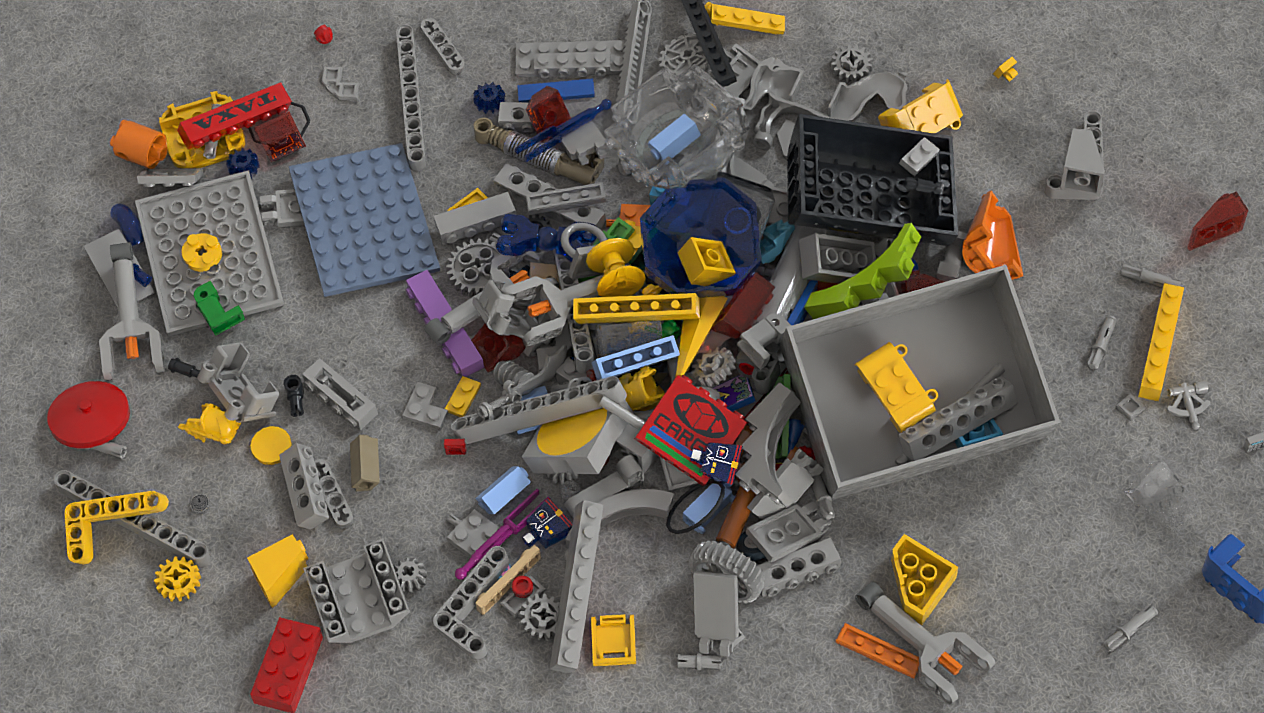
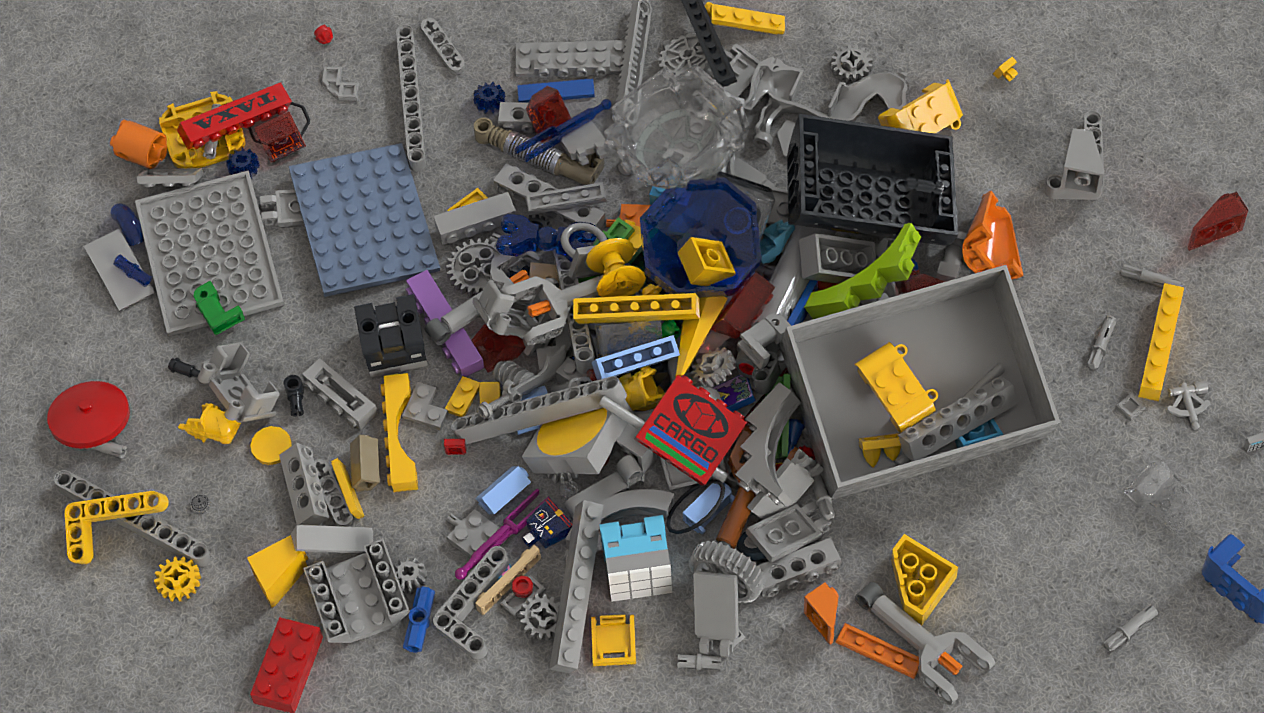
(129, 326): light grey piece -> none
(197, 242): yellow plate -> none
(331, 538): none -> light grey slope
(348, 492): none -> yellow tile
(391, 336): none -> black piece
(402, 469): none -> yellow arch
(417, 630): none -> blue piece
(489, 391): none -> yellow slope
(636, 558): none -> piece
(674, 138): light blue brick -> none
(718, 461): clear blue torso -> none
(822, 610): none -> orange slope
(872, 447): none -> yellow tile
(919, 156): light grey plate -> none

